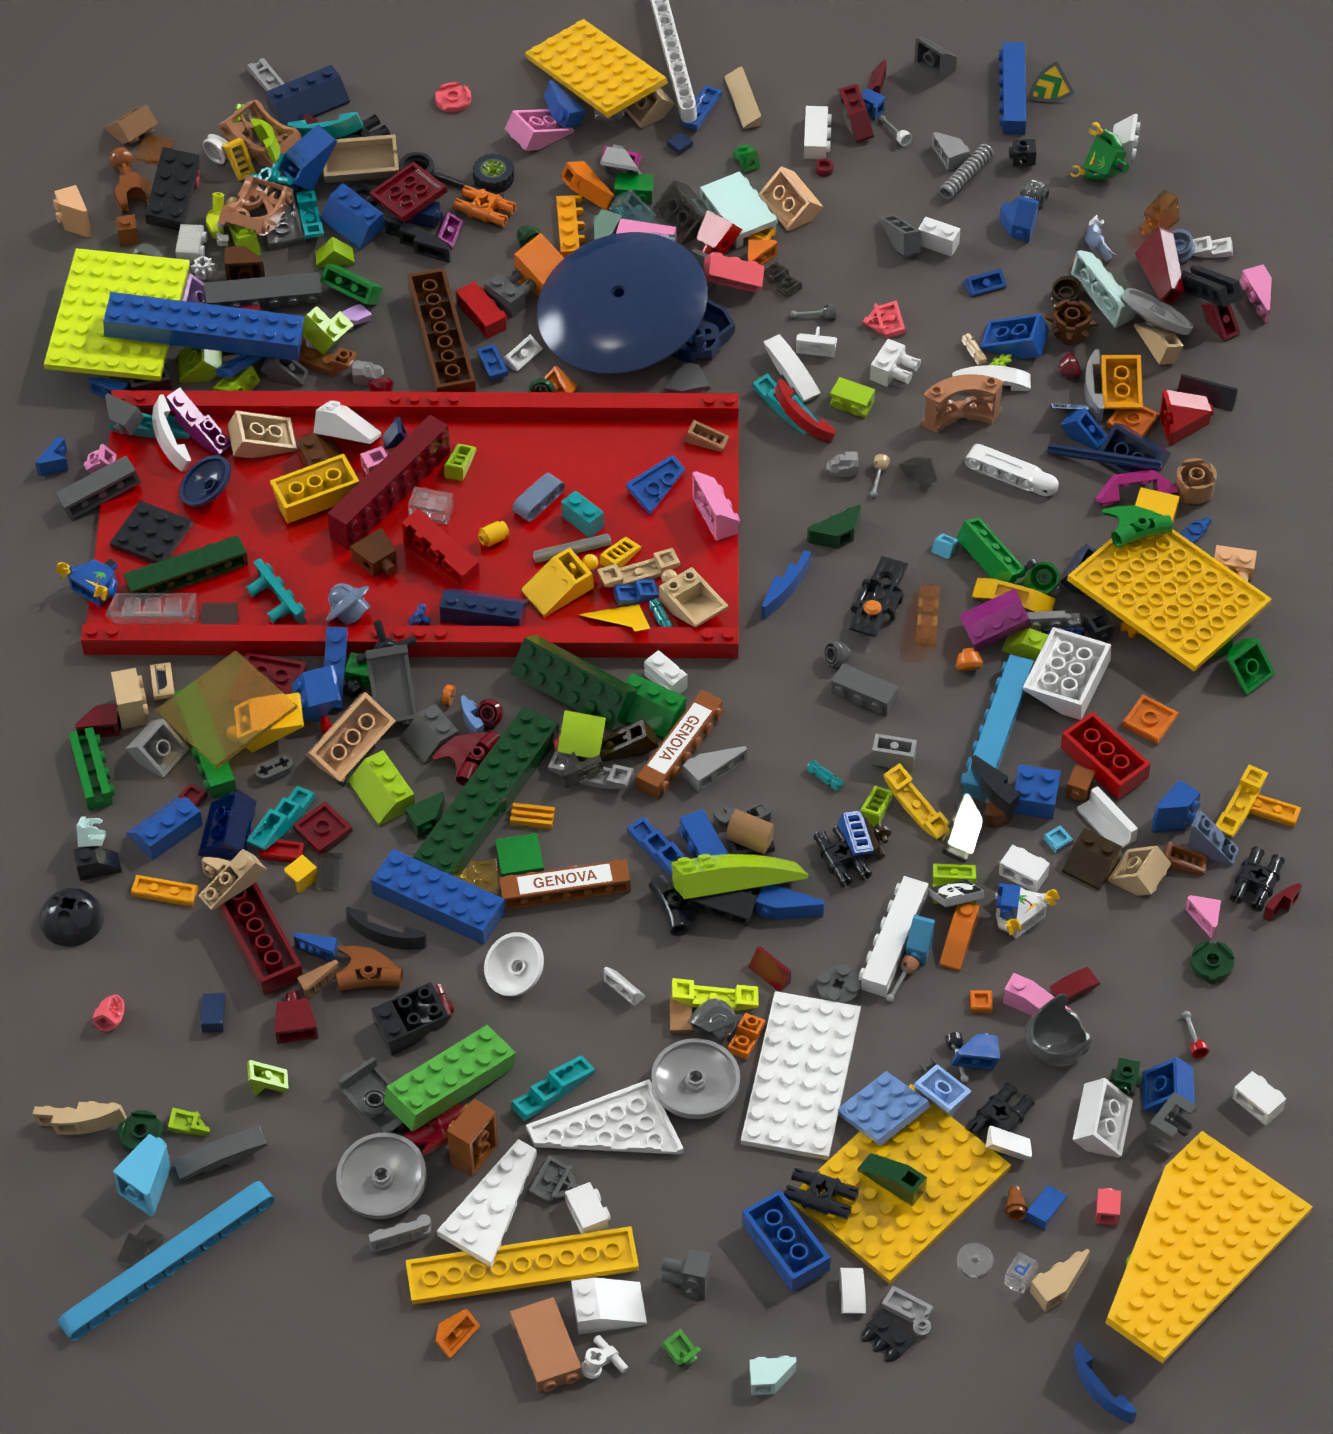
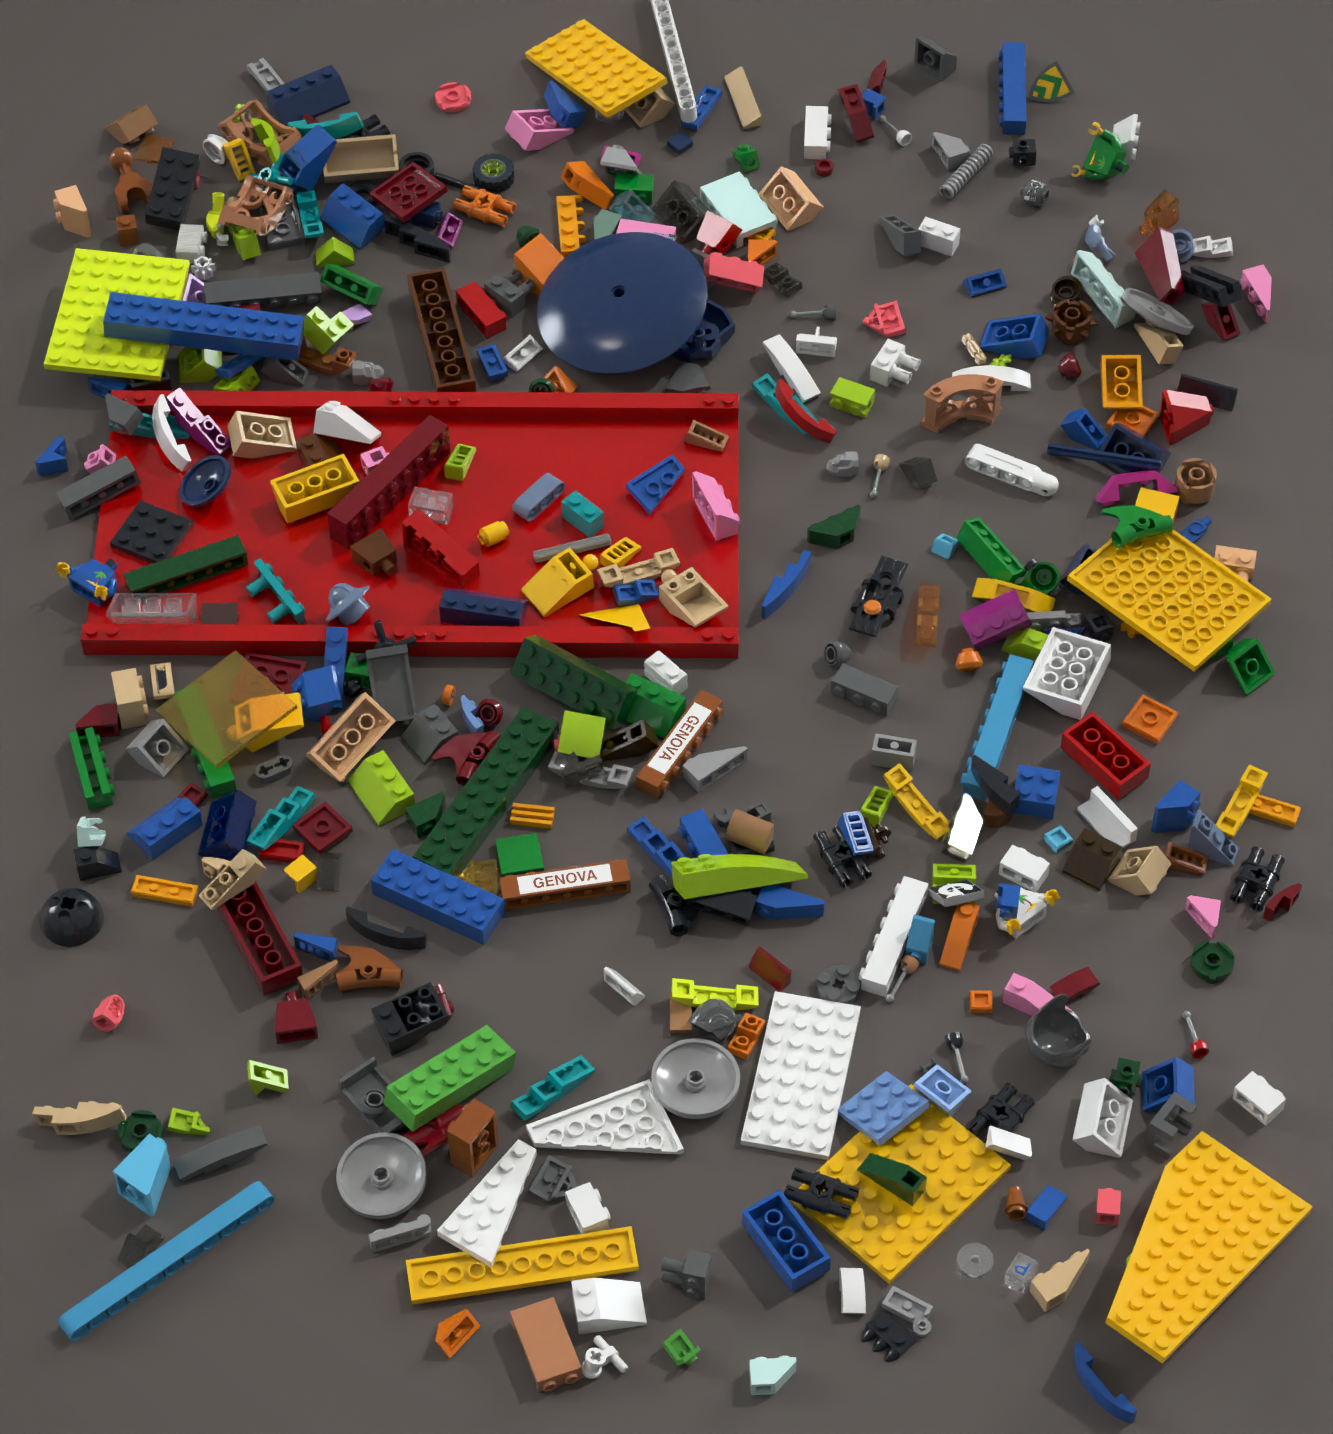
(213, 1012): dark blue slope -> none
(242, 263): reddish brown slope -> none
(394, 434): dark blue slope -> none
(419, 616): blue plant -> none
(506, 958): white dish -> none
(659, 613): teal axle -> none
(825, 775): teal axle -> none
(979, 1052): slope -> none
(1020, 218): blue slope -> none
(1069, 406): light blue sticker -> none
(1080, 783): dark orange brick -> none
(1093, 400): light grey slope -> none

